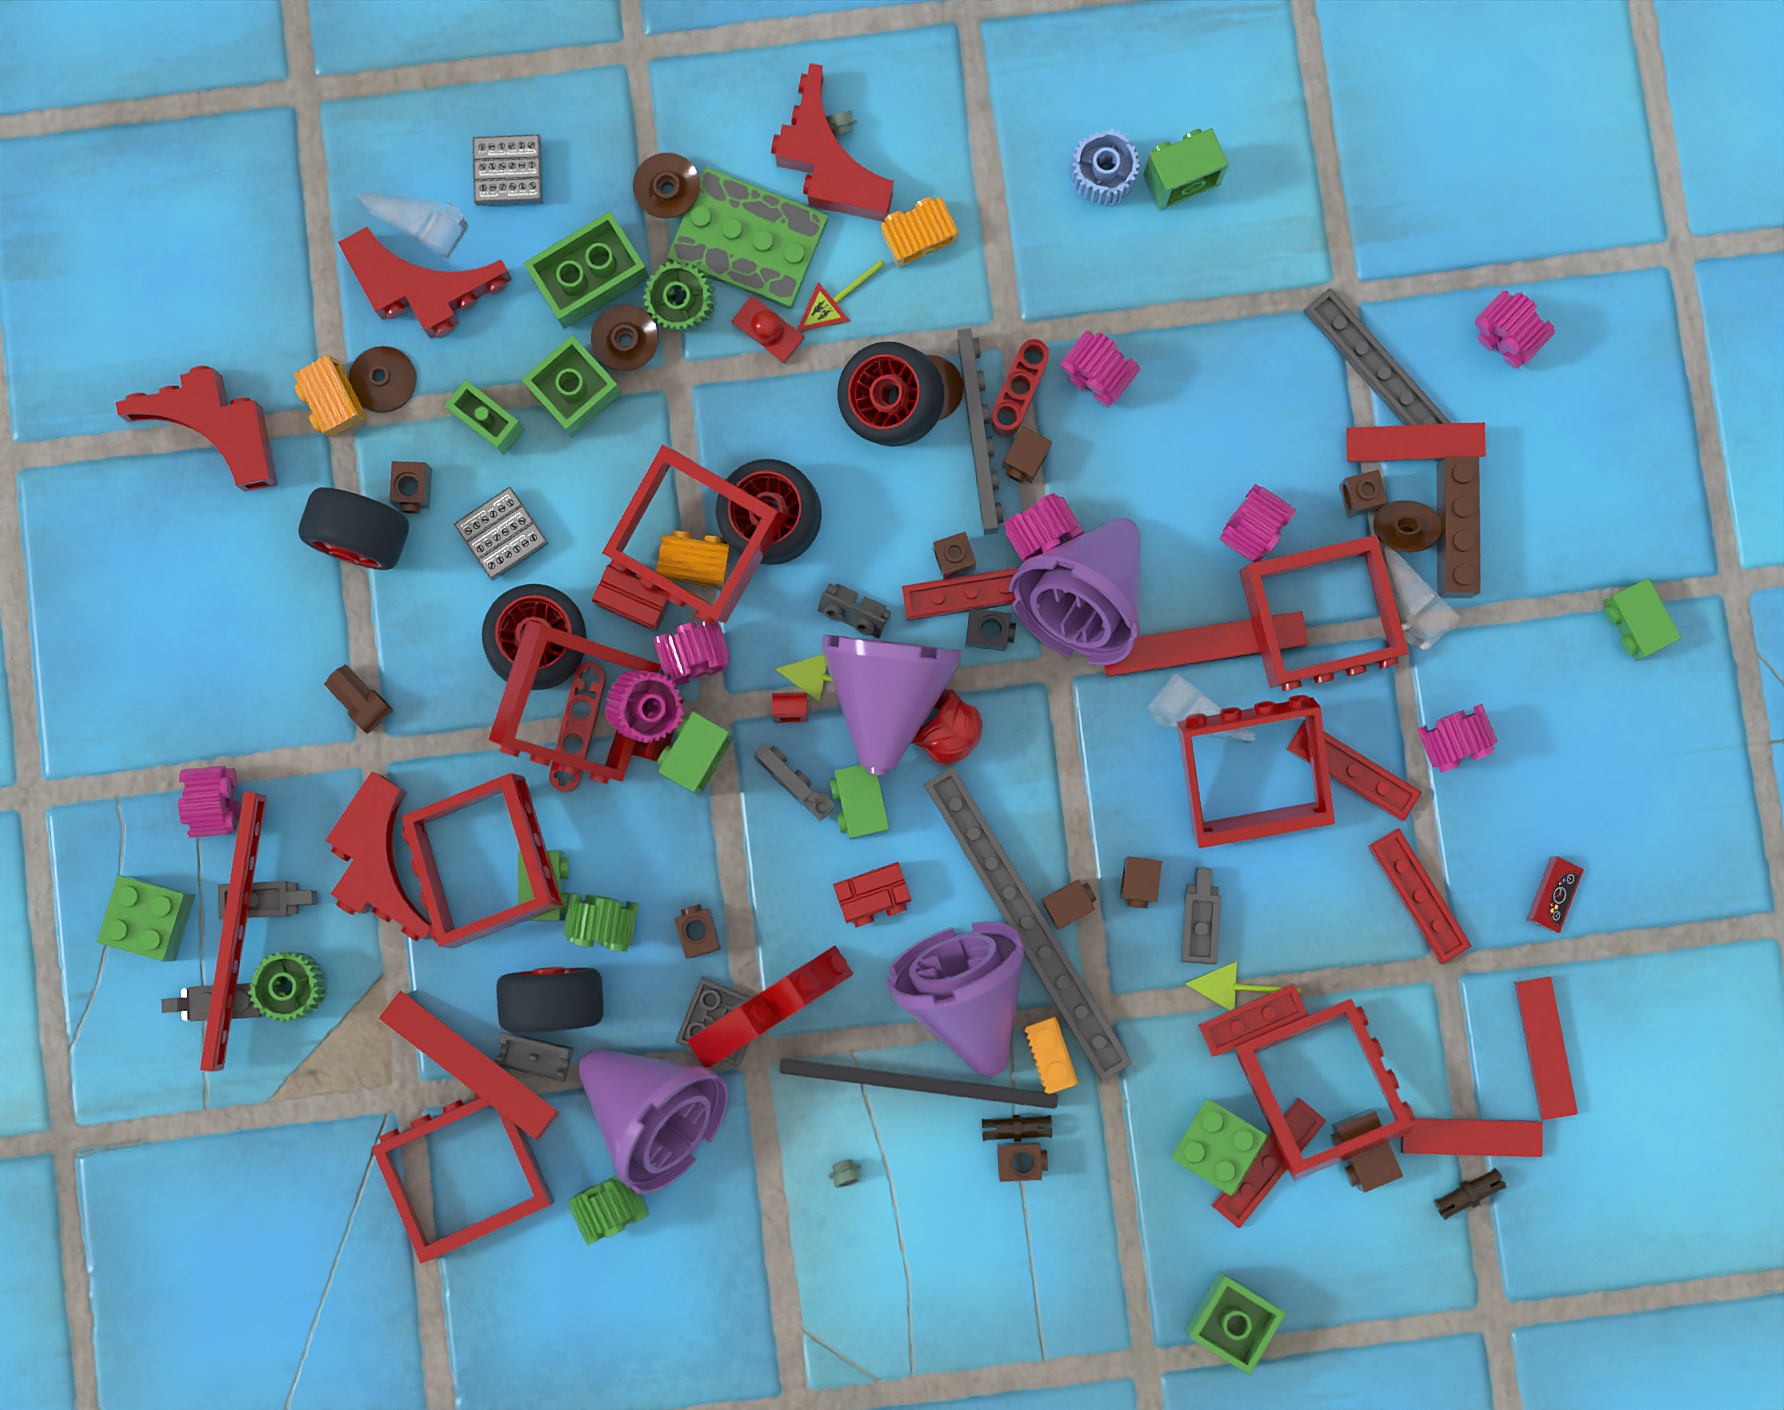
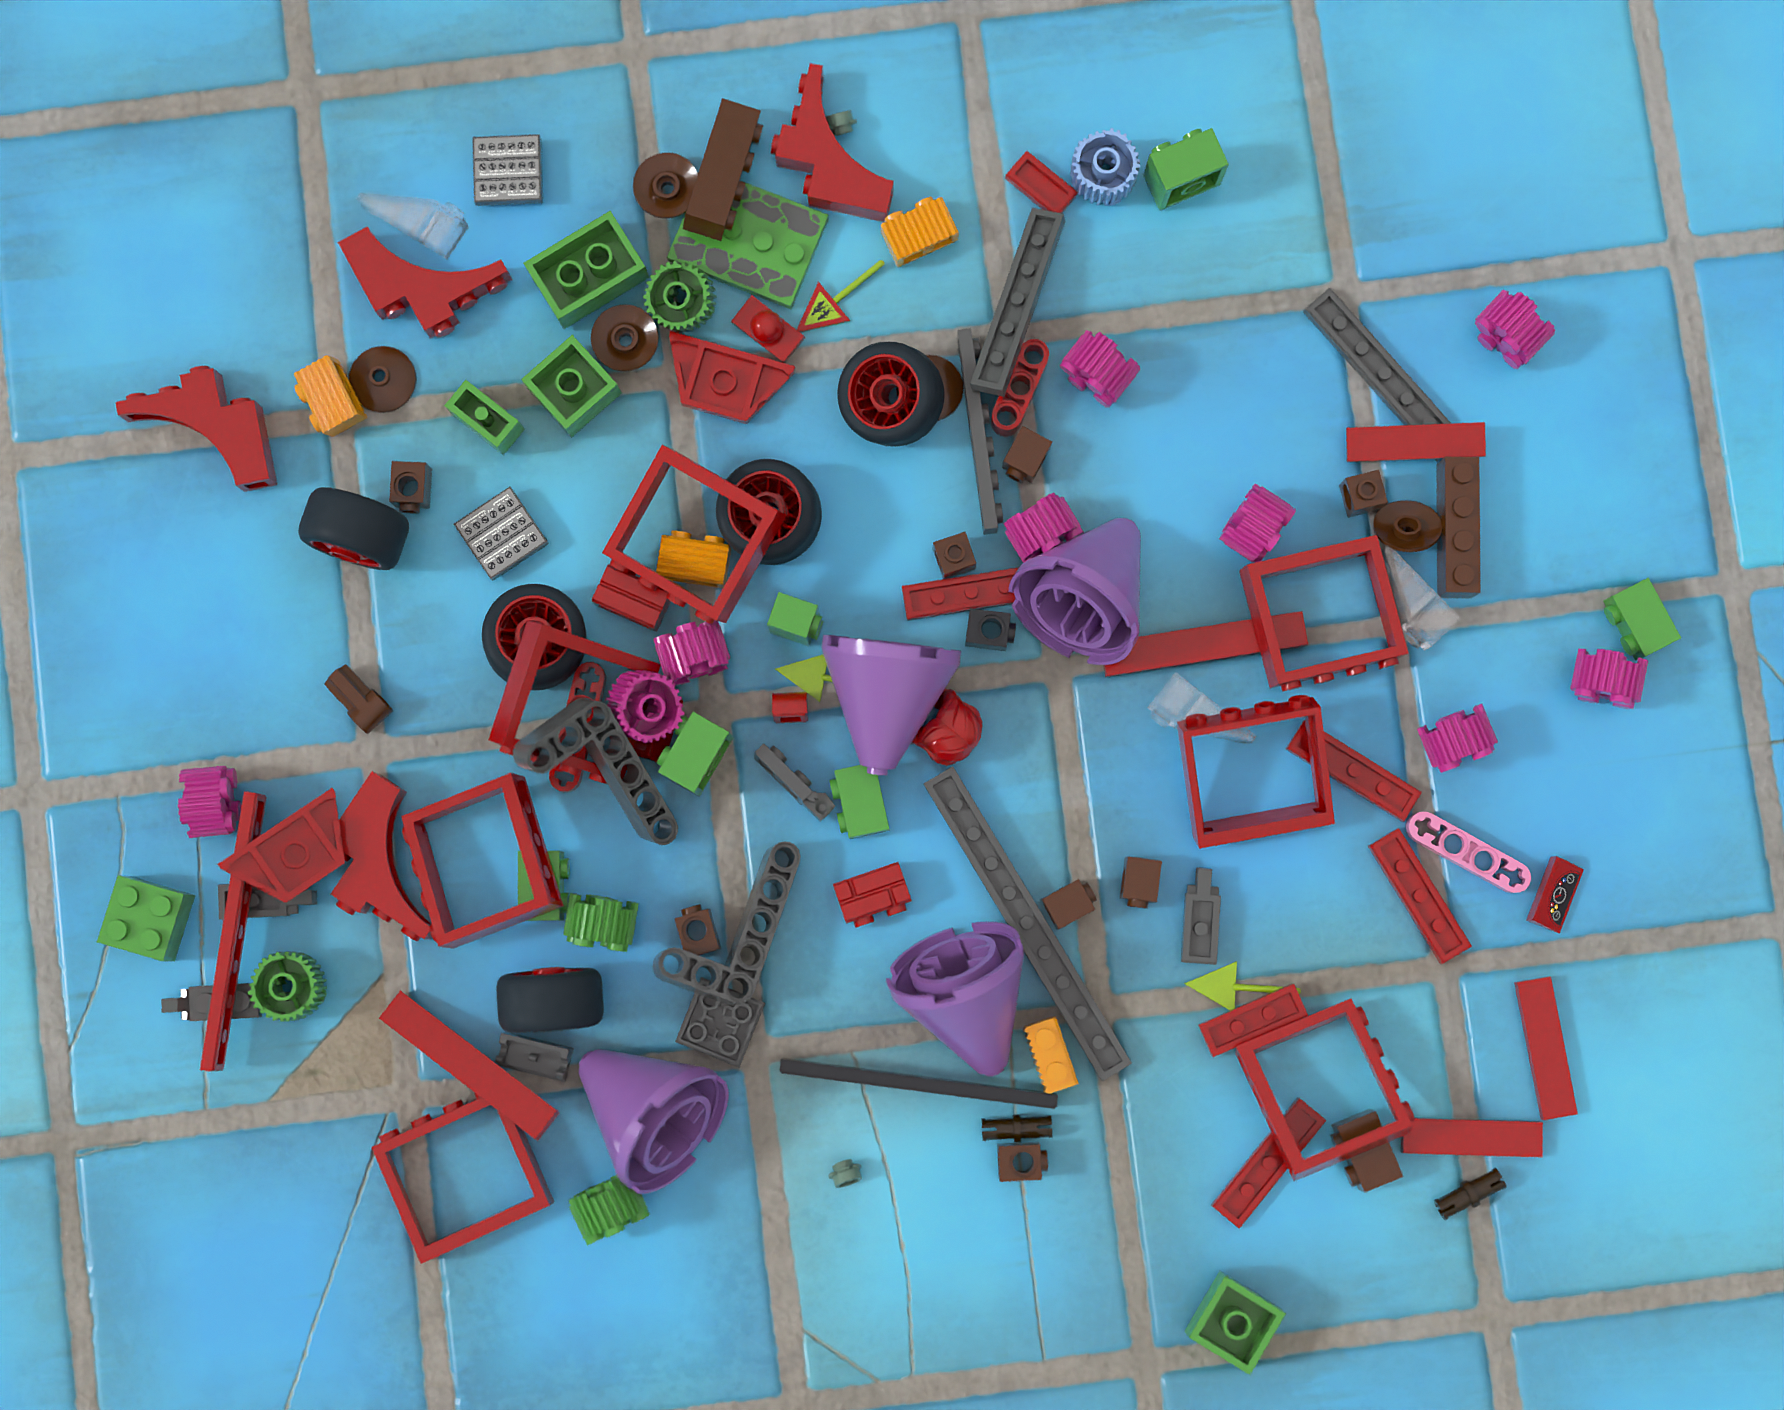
(292, 852): none -> red wing
(609, 763): none -> dark grey beam
(722, 169): none -> reddish brown brick
(724, 378): none -> red wing
(745, 936): none -> dark grey beam
(770, 1007): red arch -> none
(795, 619): none -> bright green brick
(839, 605): dark grey hinge -> none
(1017, 302): none -> dark grey plate
(1040, 184): none -> red tile
(1220, 1147): bright green brick -> none
(1469, 849): none -> bright pink beam
(1608, 677): none -> dark pink brick

